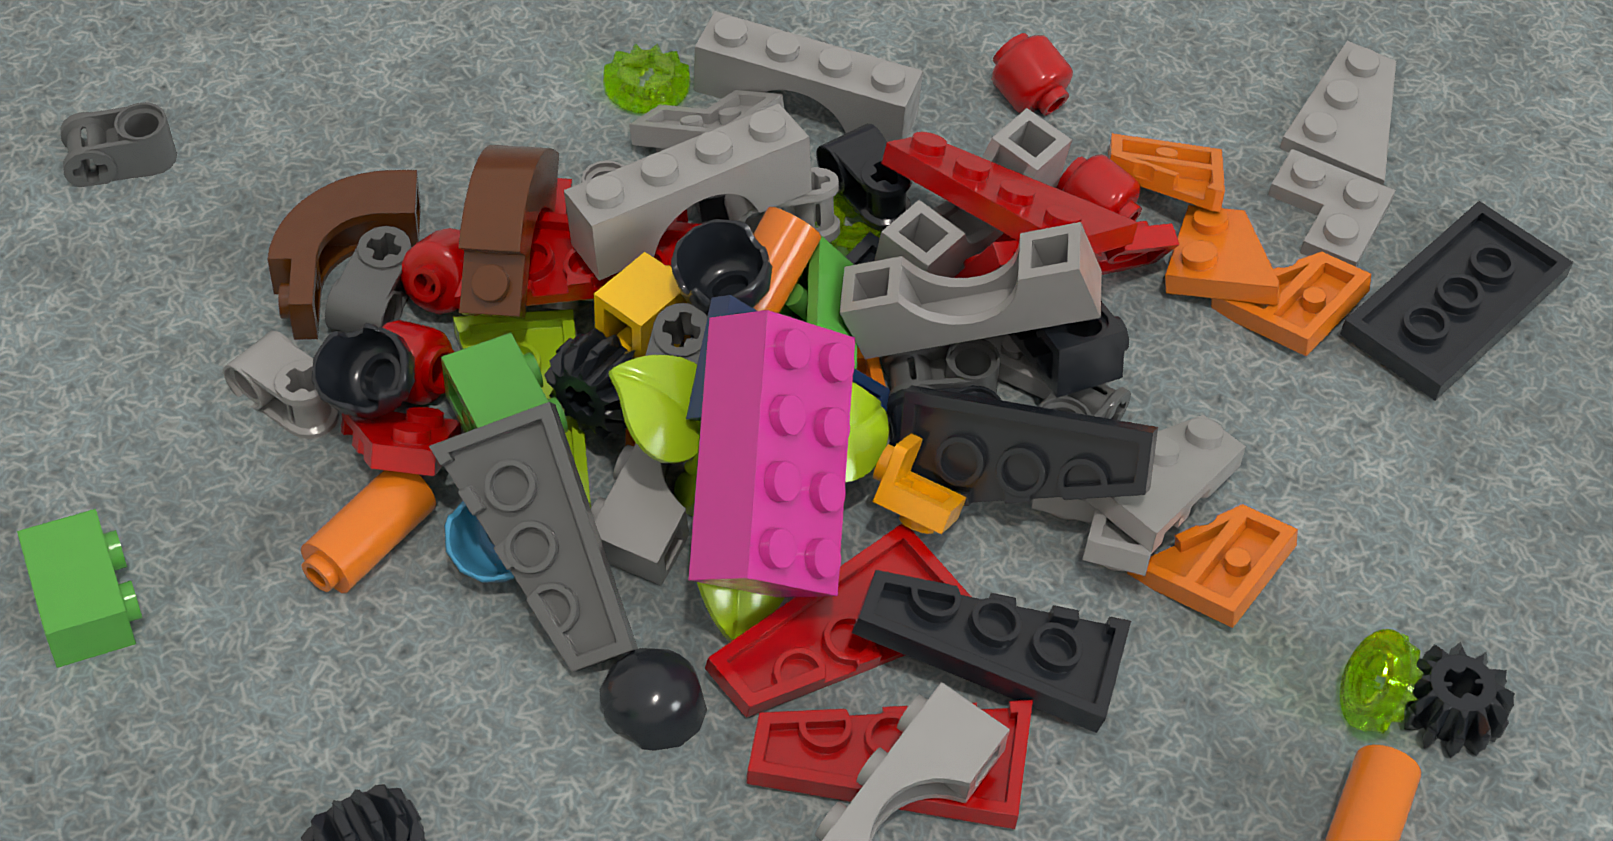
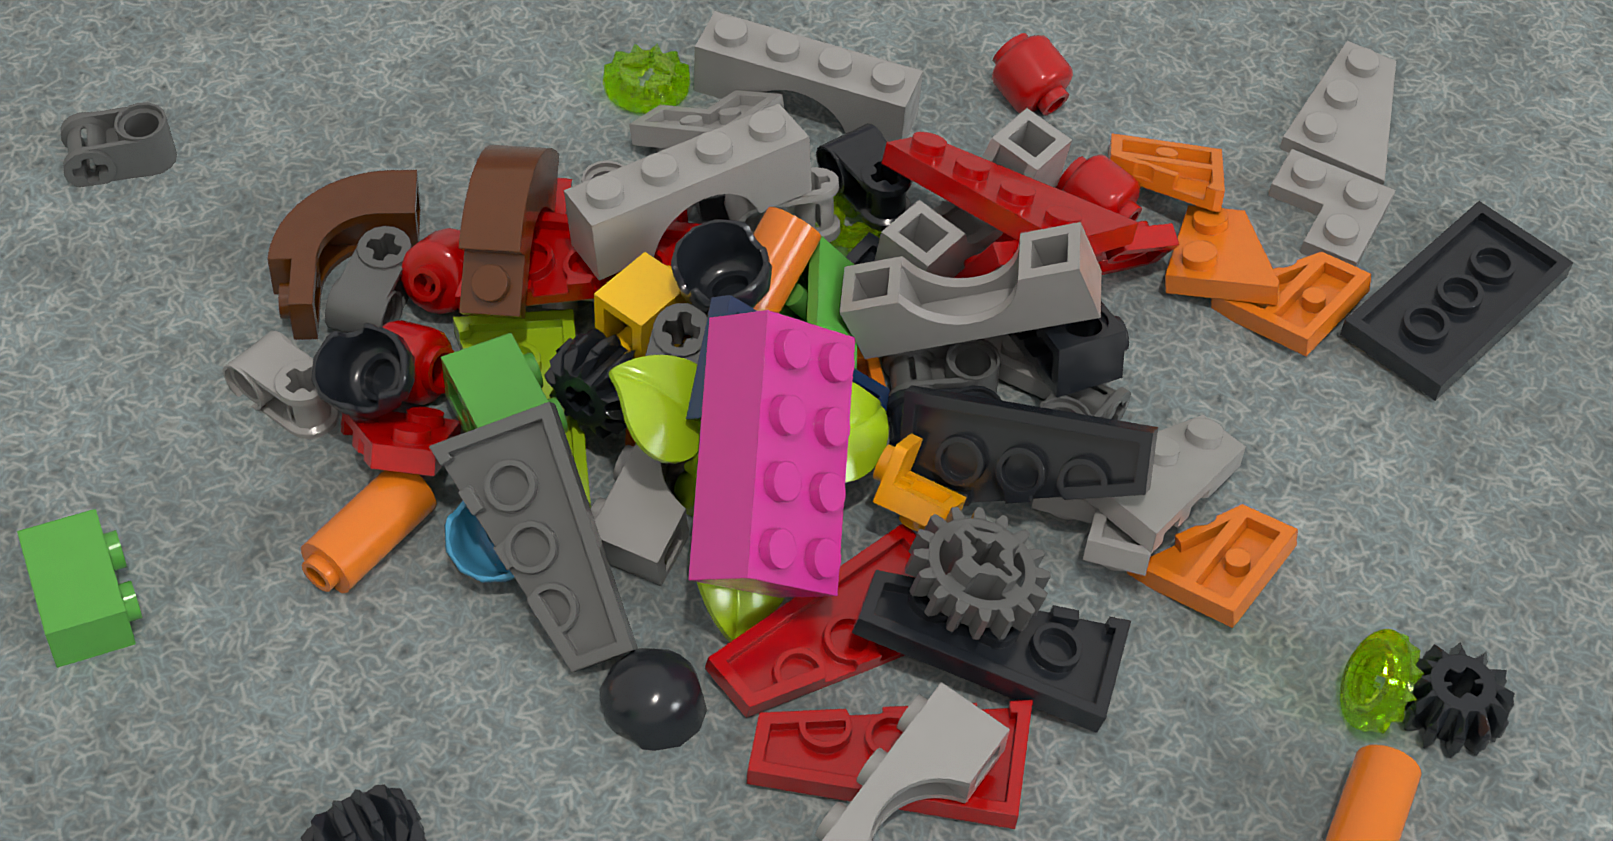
(977, 573): none -> dark grey gear

